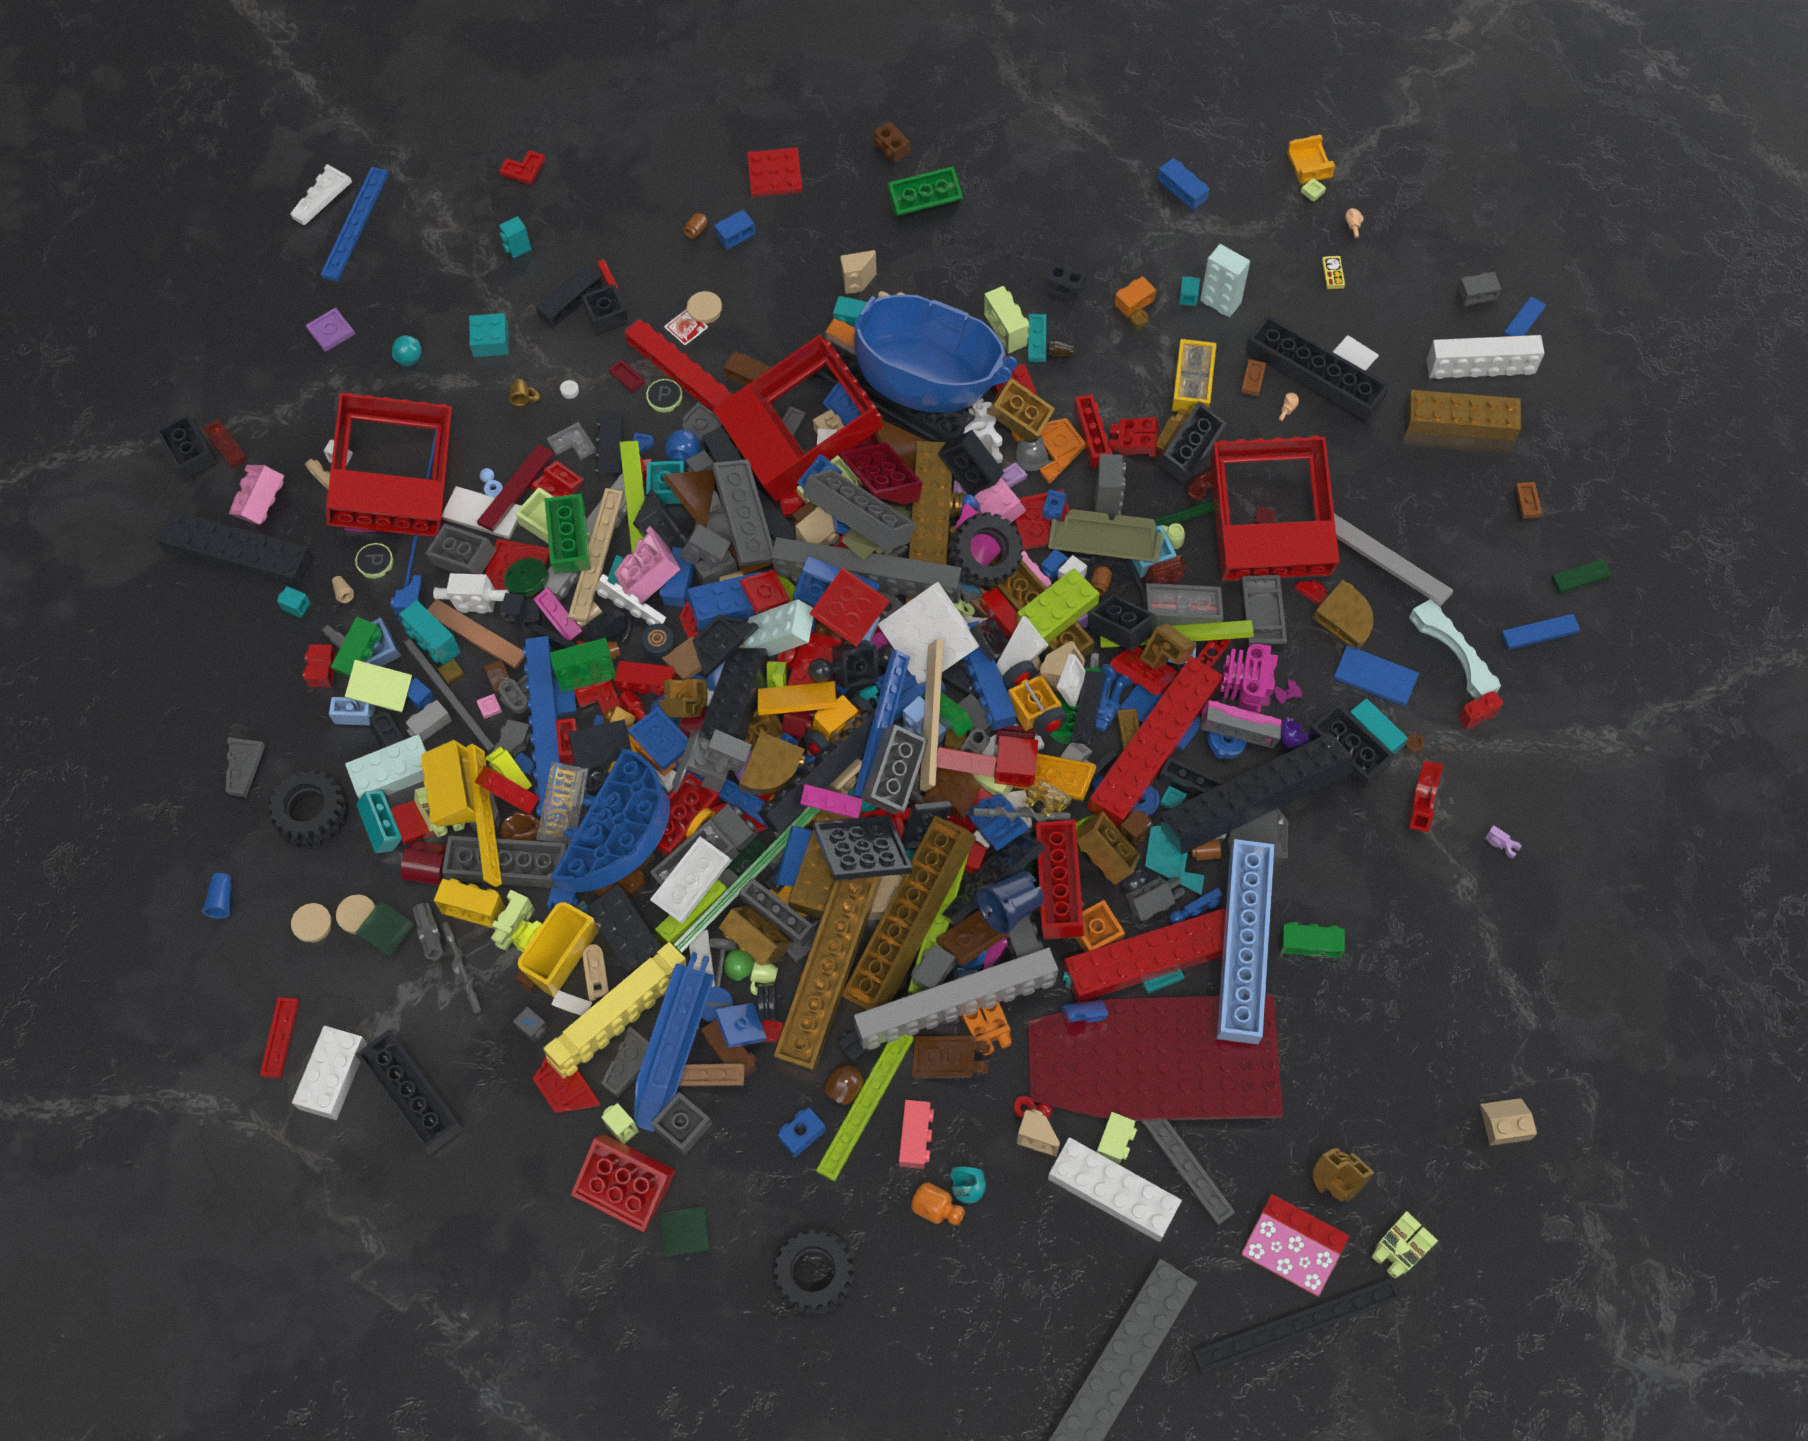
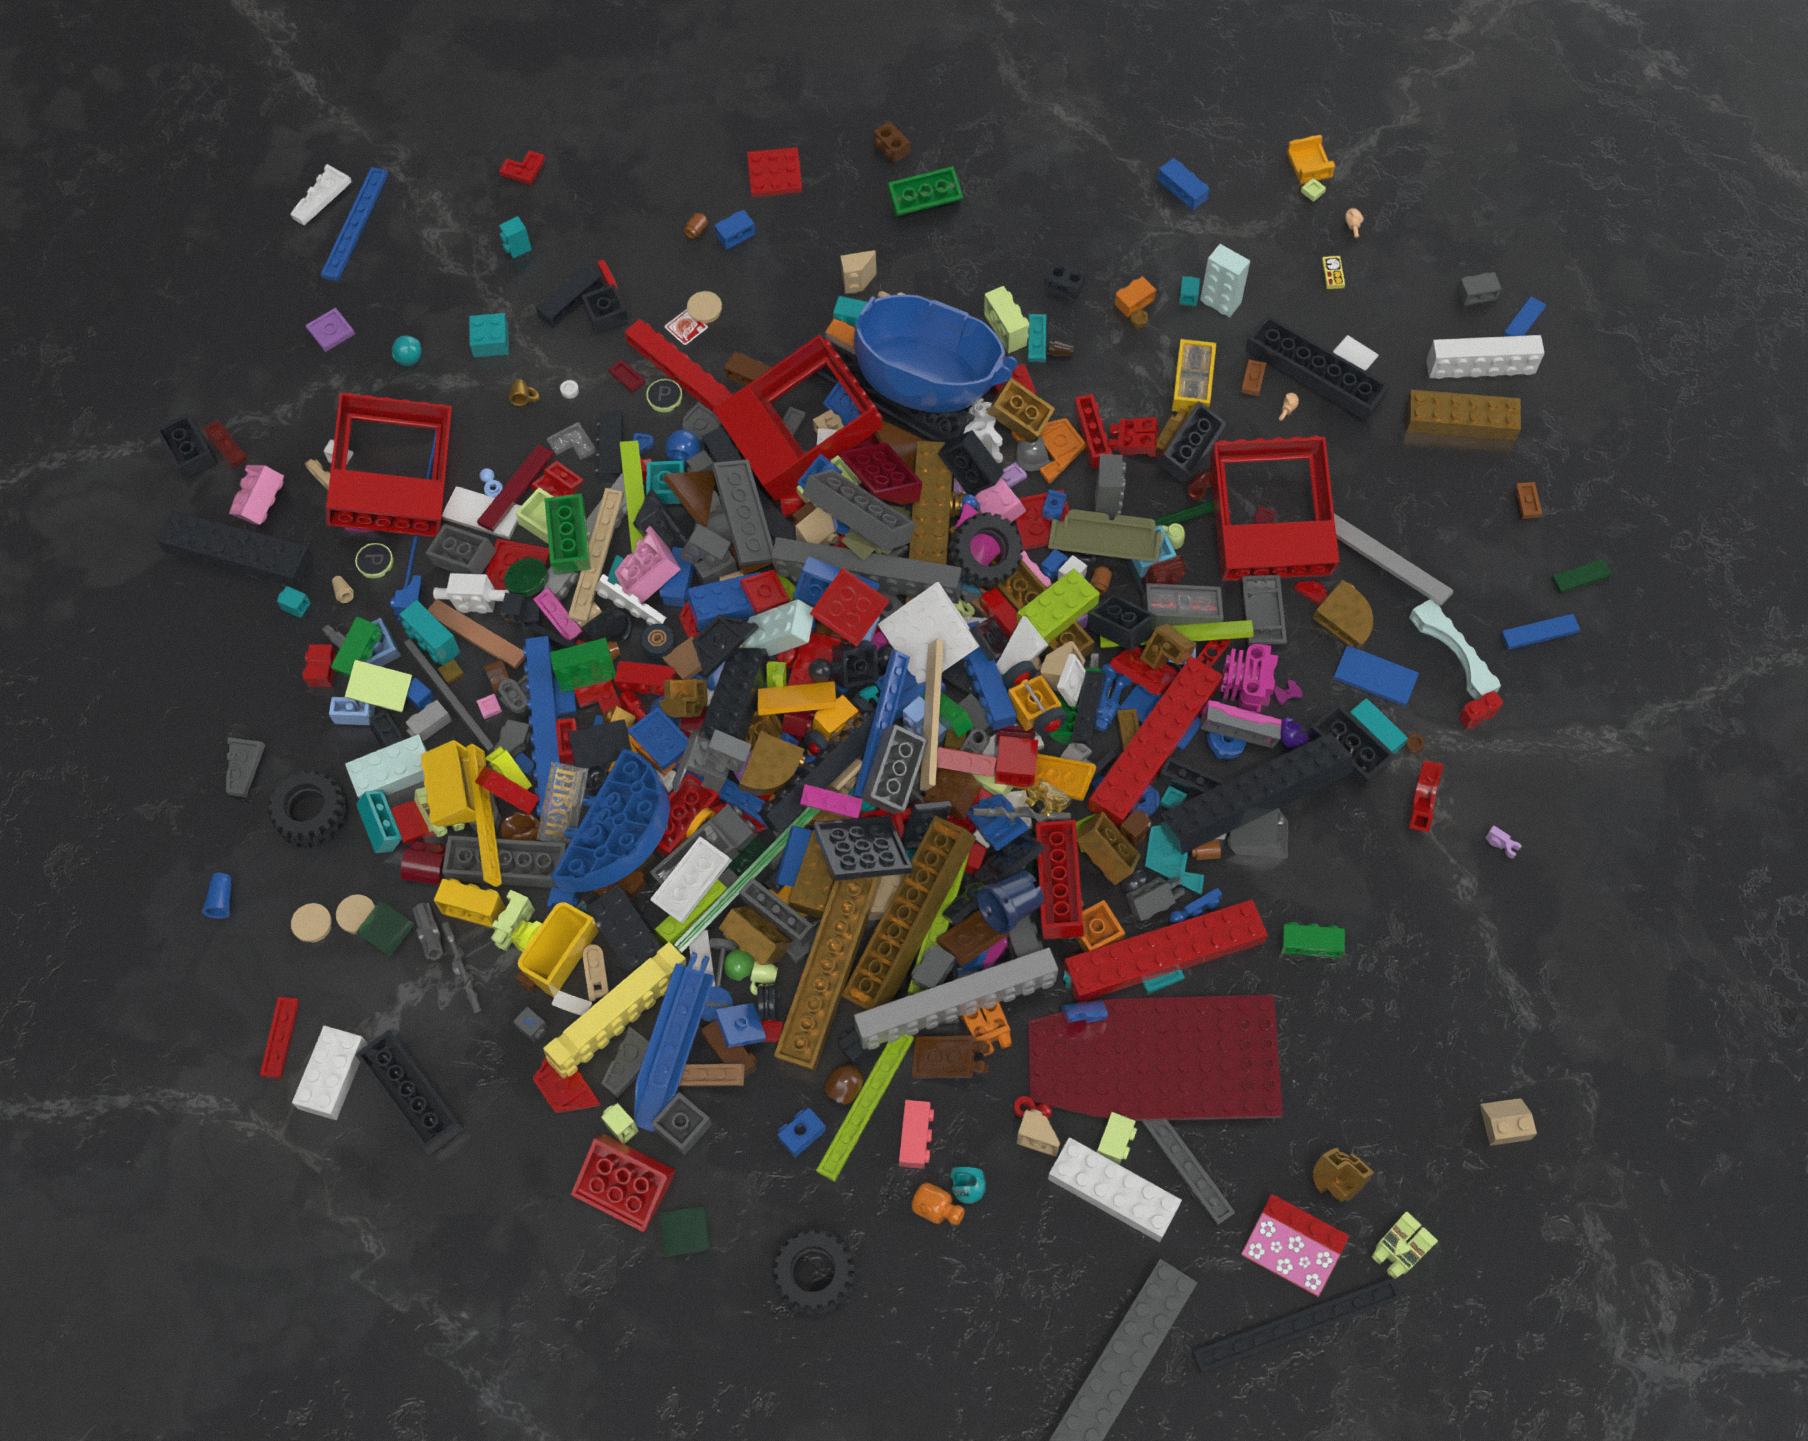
(1245, 942): light blue brick -> none

